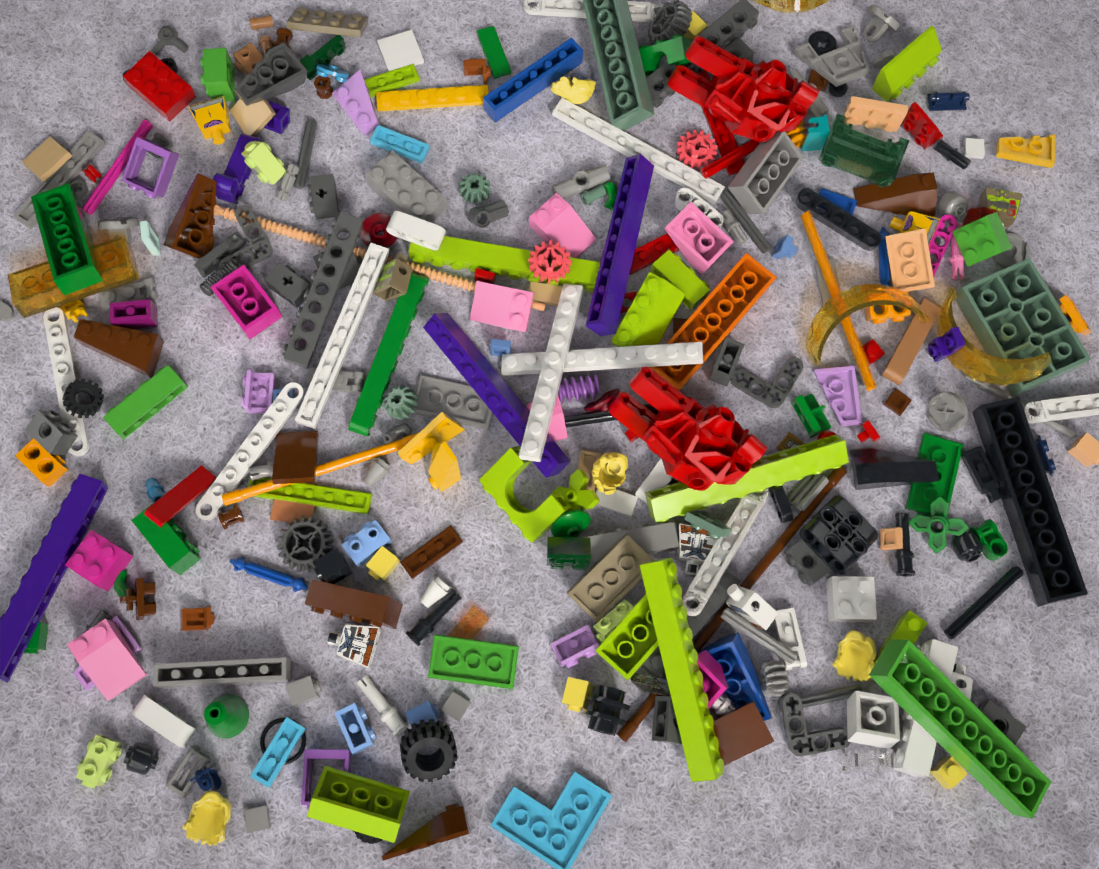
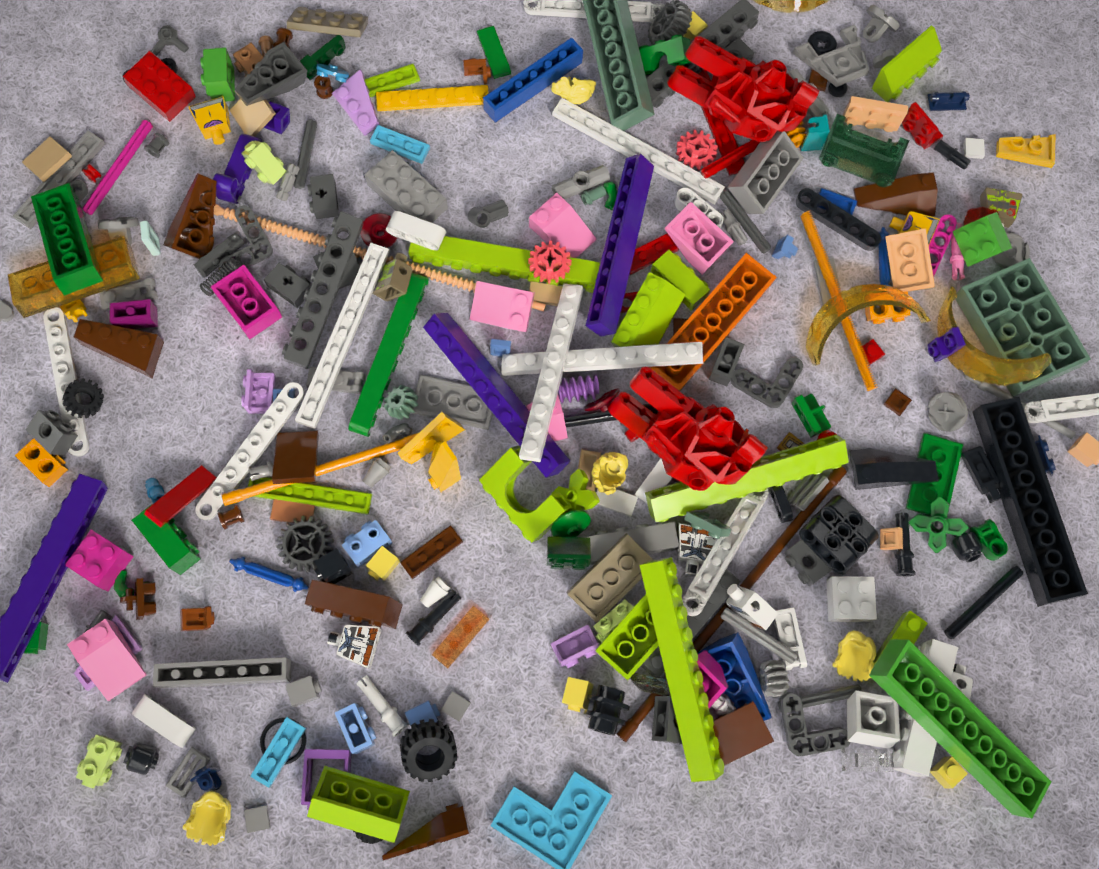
(135, 163): medium lavender window -> none
(145, 402): bright green brick -> none
(226, 716): green cone -> none
(261, 22): medium nougat pin -> none
(400, 50): white tile -> none
(473, 661): bright green tile -> none
(474, 194): sand green gear -> none
(484, 276): red tile -> none
(842, 393): lavender wing -> none
(869, 432): red tile -> none
(910, 343): medium nougat beam -> none
(953, 204): light grey head -> none
(1007, 724): dark grey brick -> none
(1069, 309): light orange plate -> none

